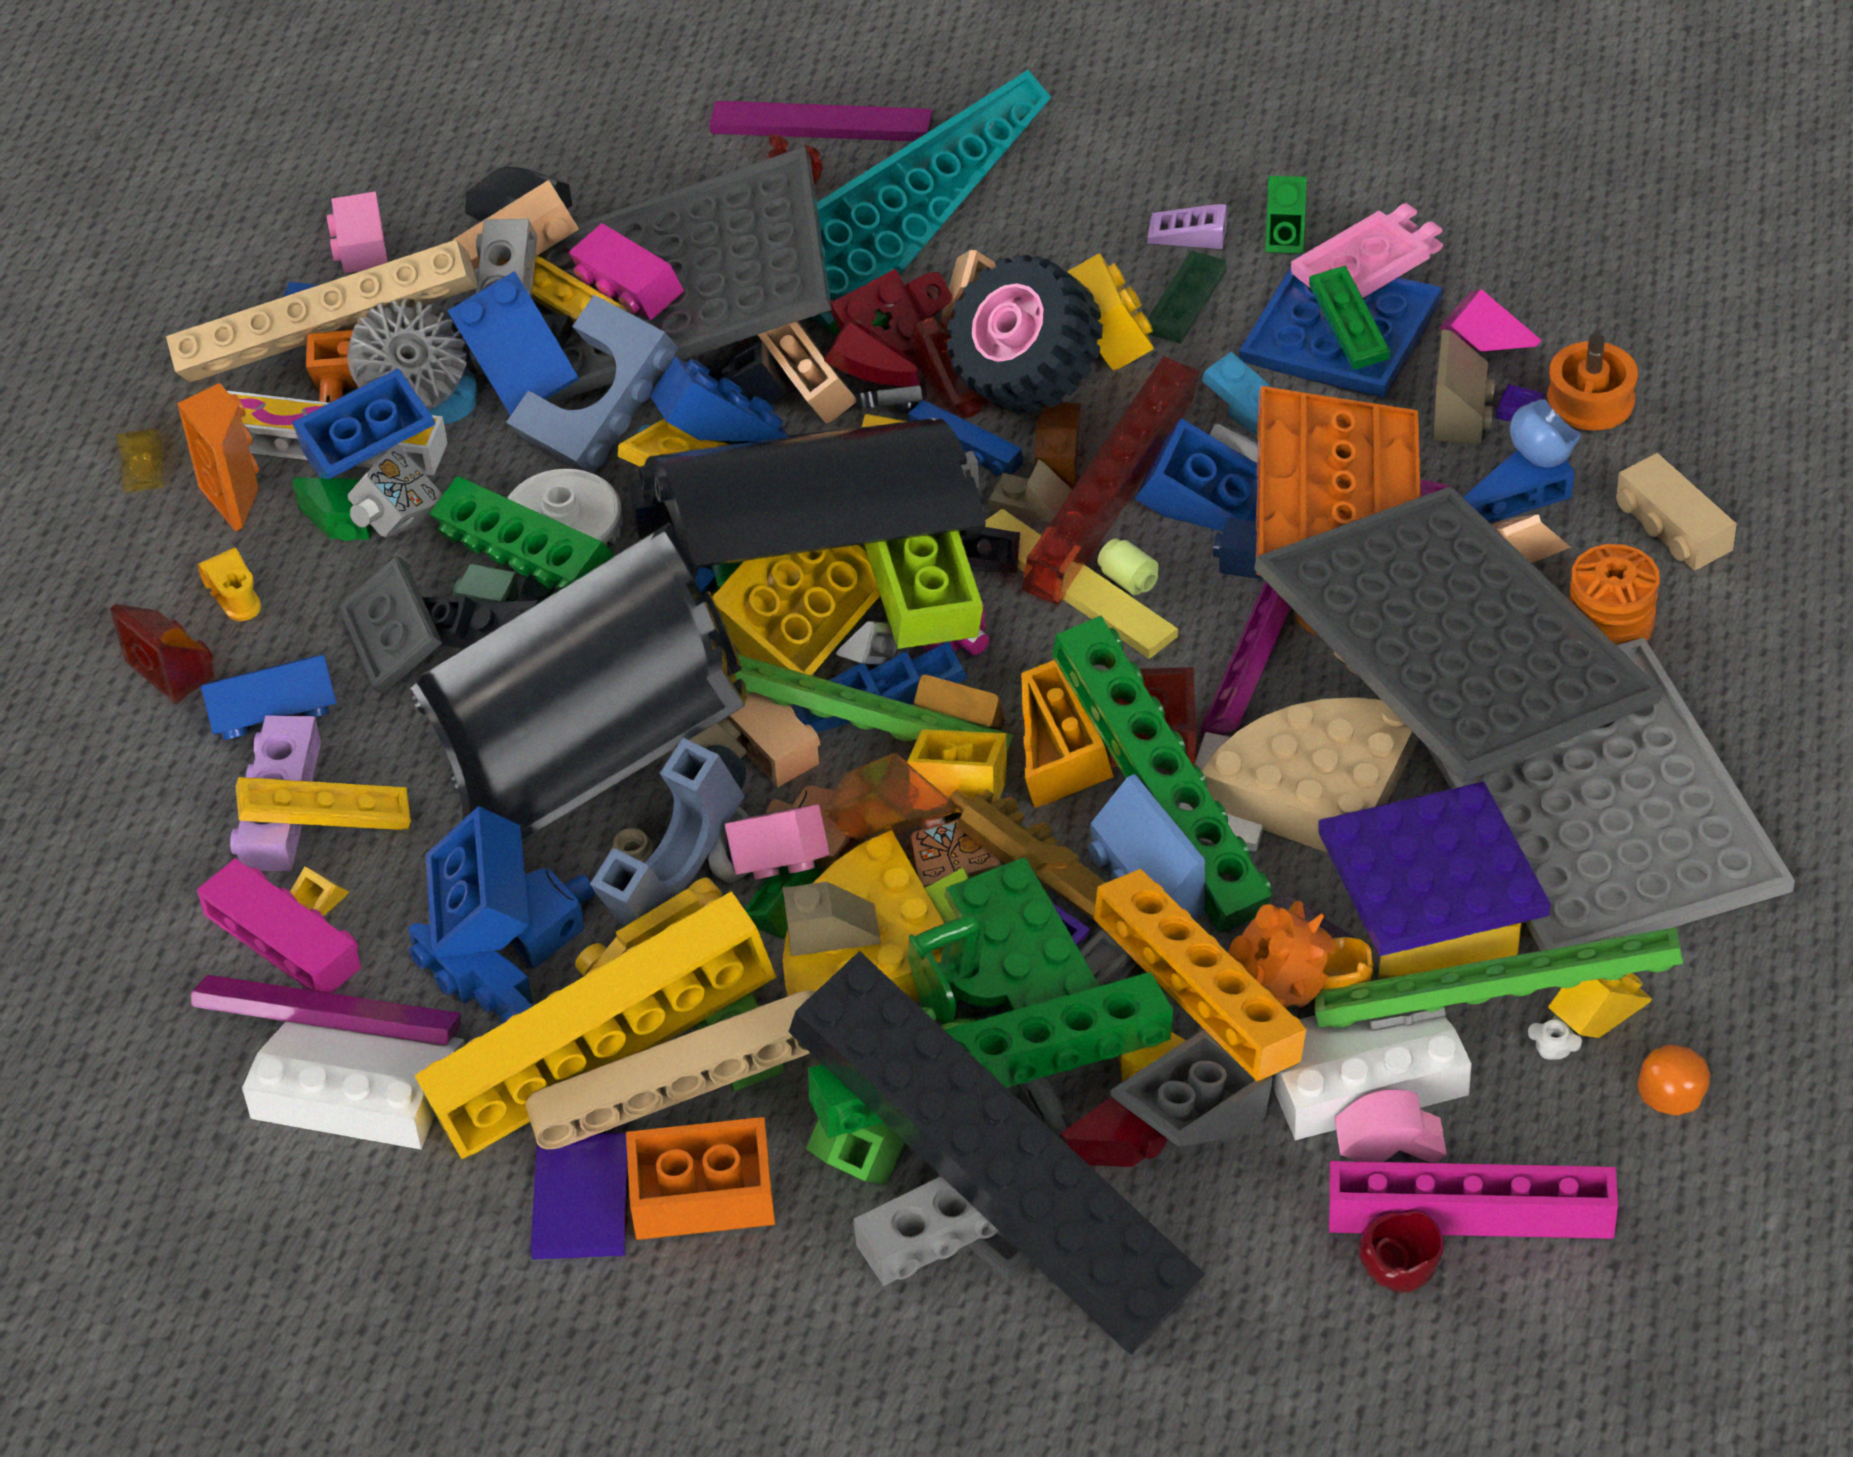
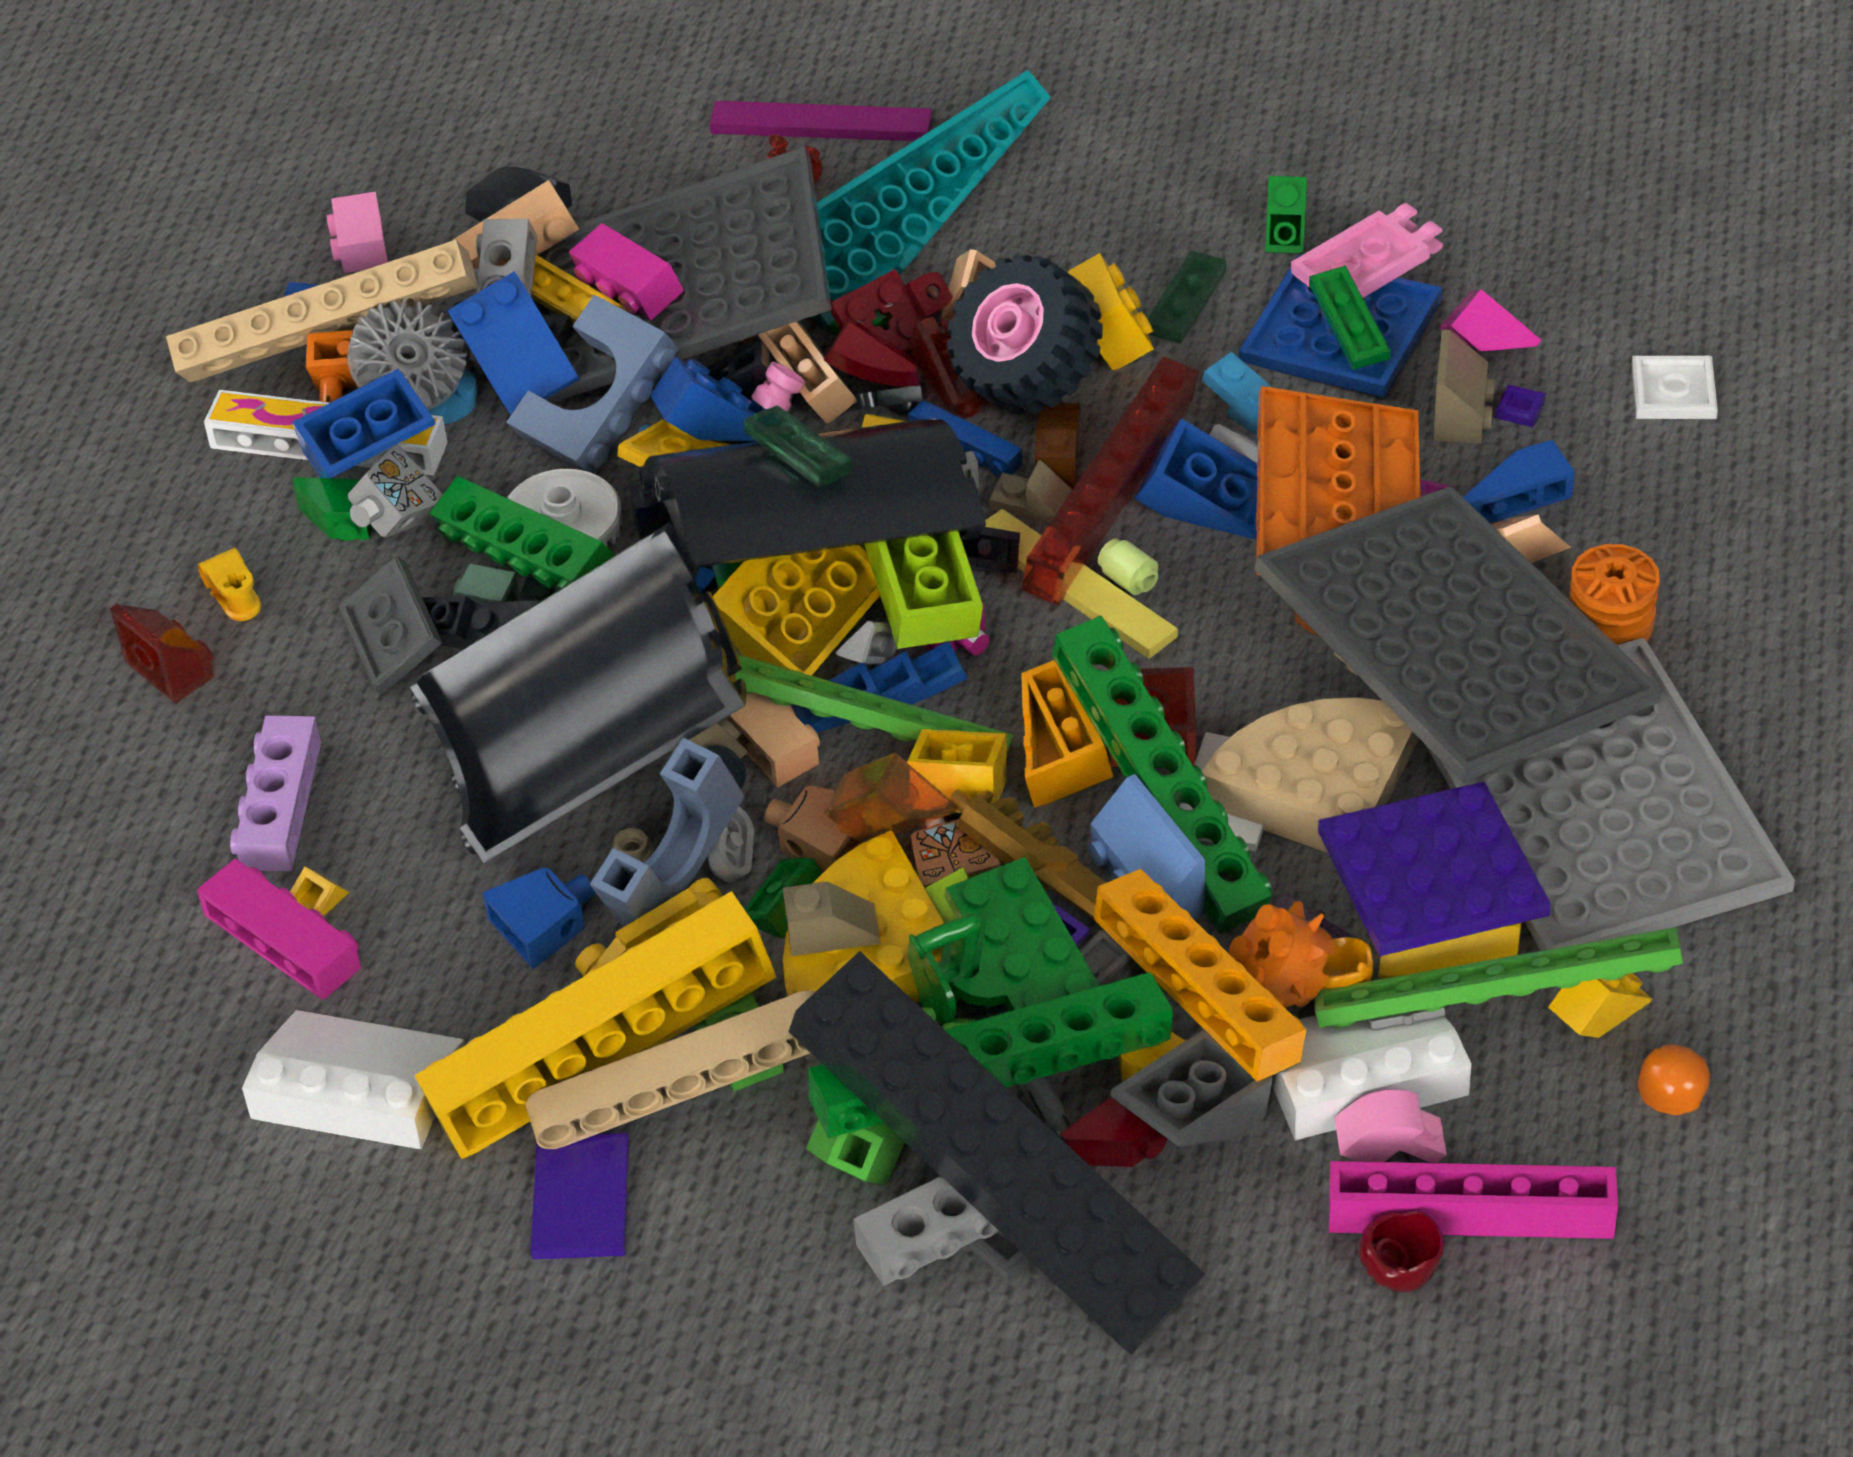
(141, 460): clear yellow slope -> none
(221, 451): orange slope -> none
(270, 691): blue slope -> none
(322, 803): yellow tile -> none
(326, 1009): magenta tile -> none
(477, 886): blue slope -> none
(480, 975): blue slope -> none
(700, 1178): orange brick -> none
(777, 840): bright pink brick -> none
(778, 388): none -> bright pink wheel
(798, 446): none -> clear green plate
(959, 701): pearl gold slope -> none
(1201, 227): lavender slope -> none
(1237, 548): dark blue brick -> none
(1246, 663): magenta tile -> none
(1542, 435): medium blue hair -> none
(1553, 1047): white plate -> none
(1592, 384): orange wheel -> none
(1674, 387): none -> white tile
(1675, 512): tan brick -> none

